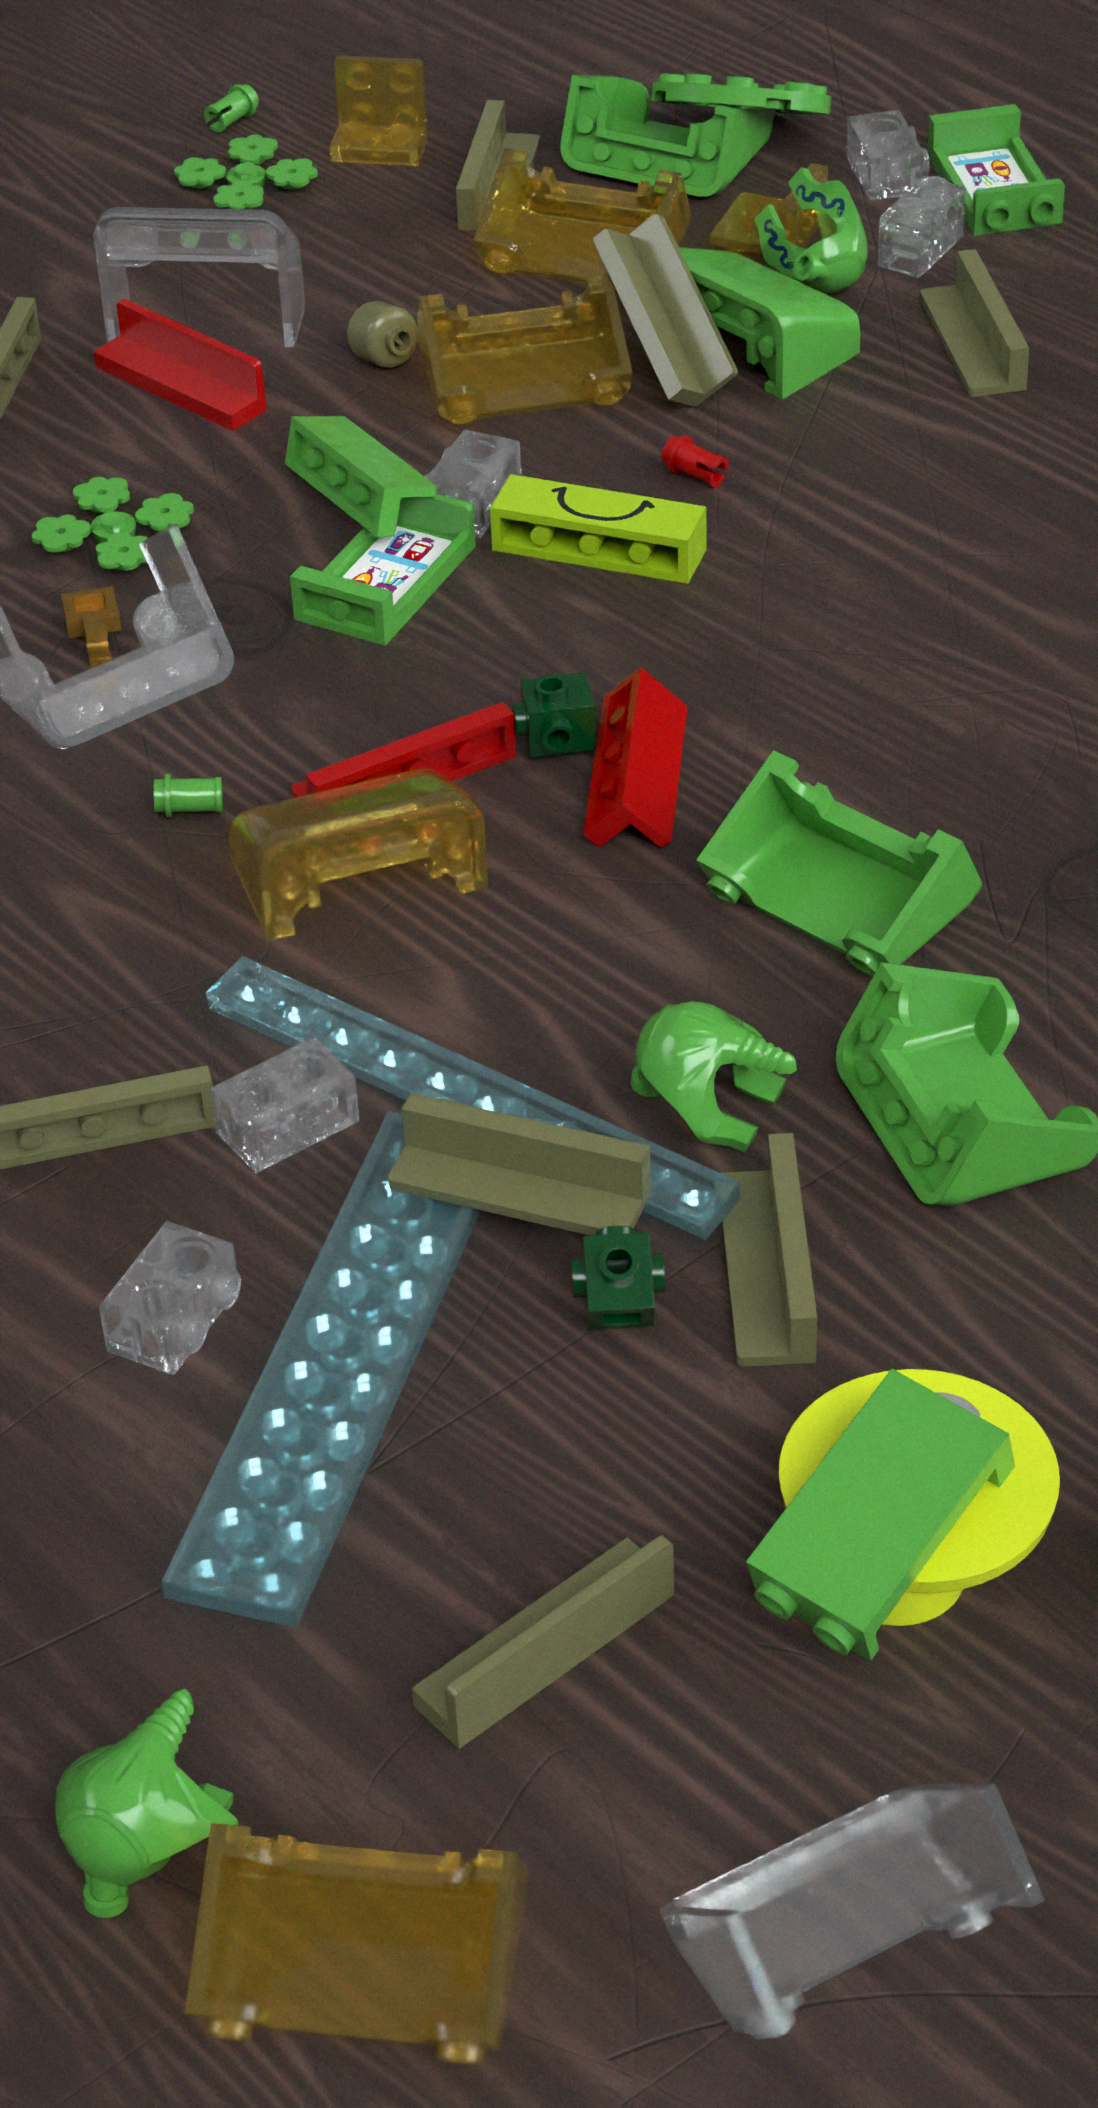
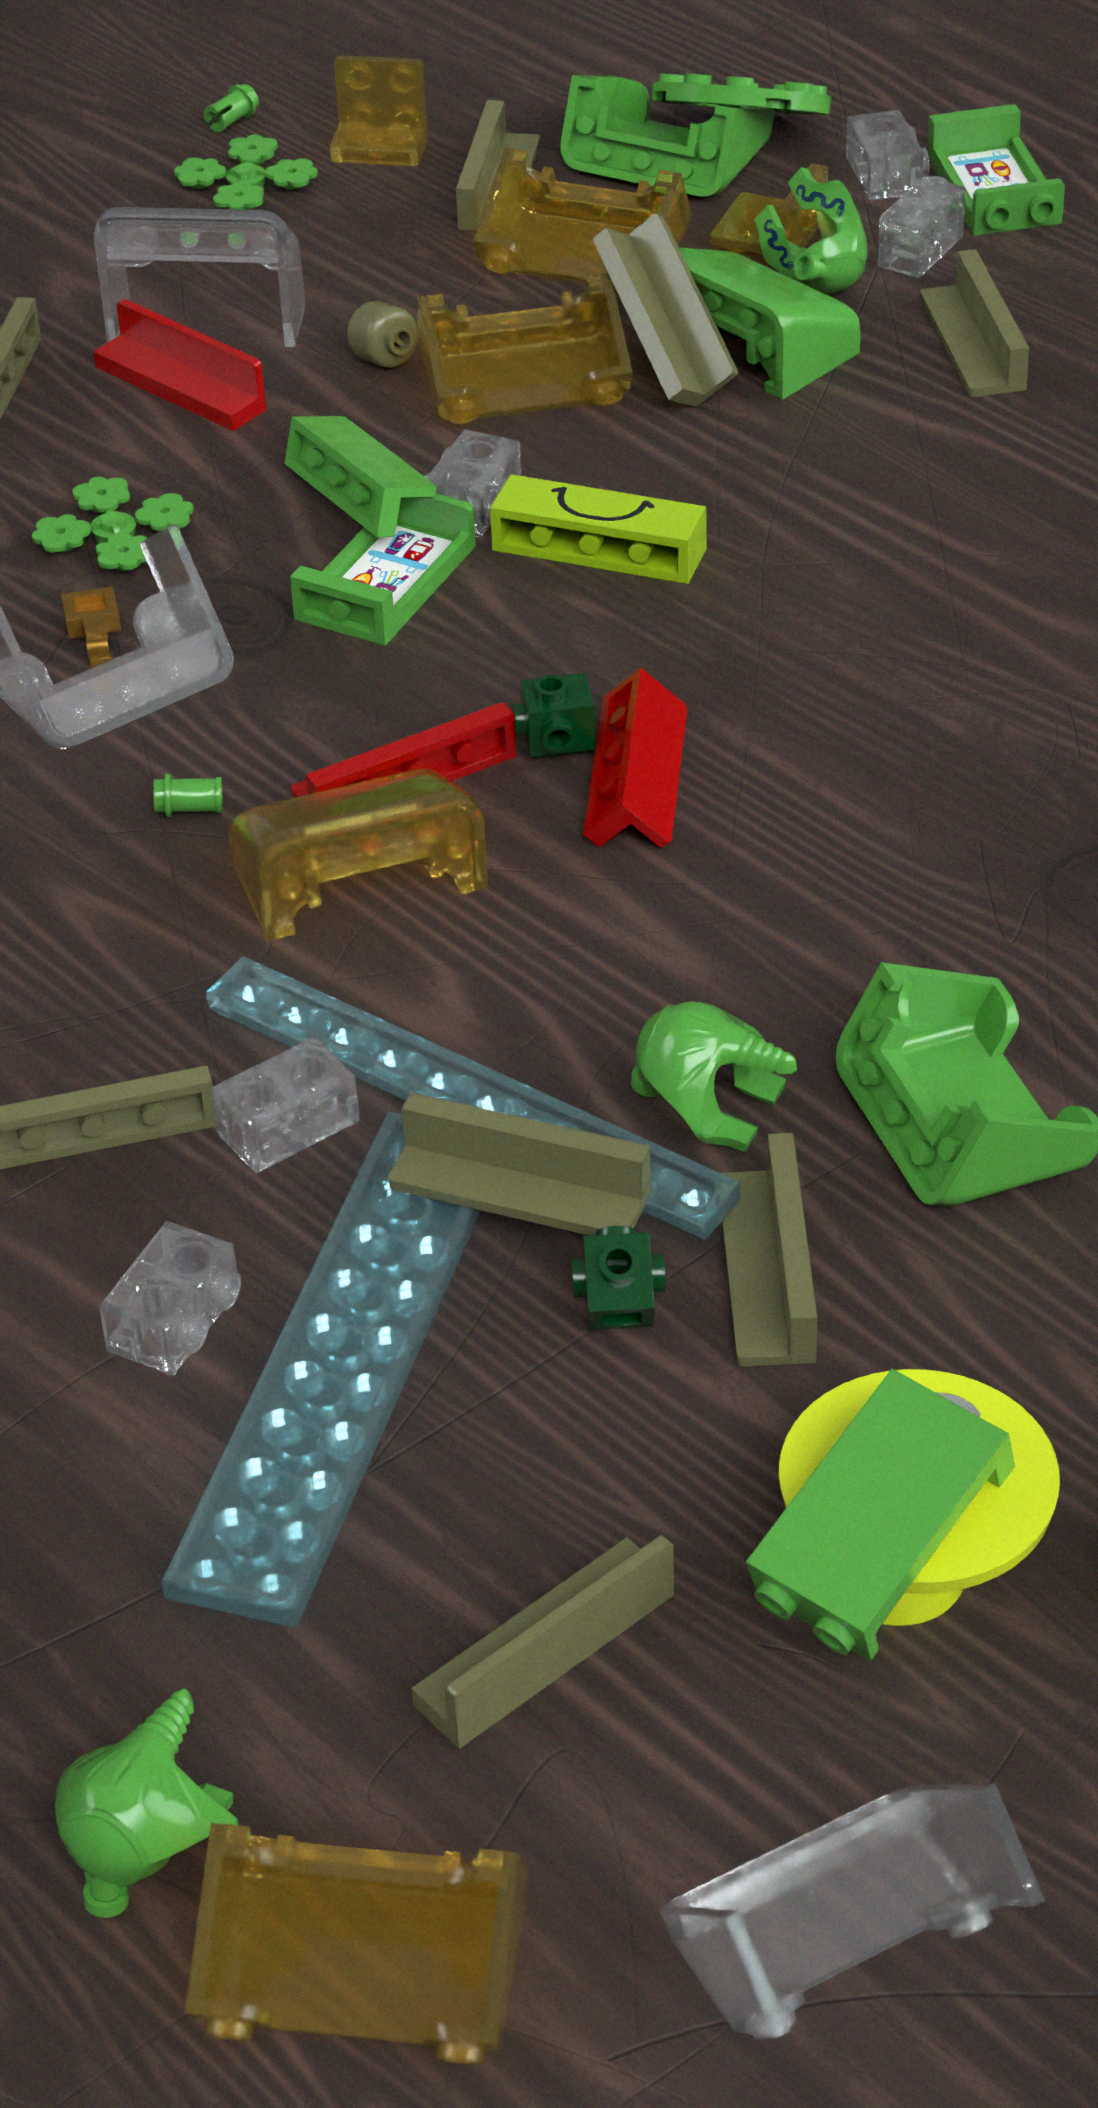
(684, 456): red pin -> none
(836, 869): bright green windscreen -> none

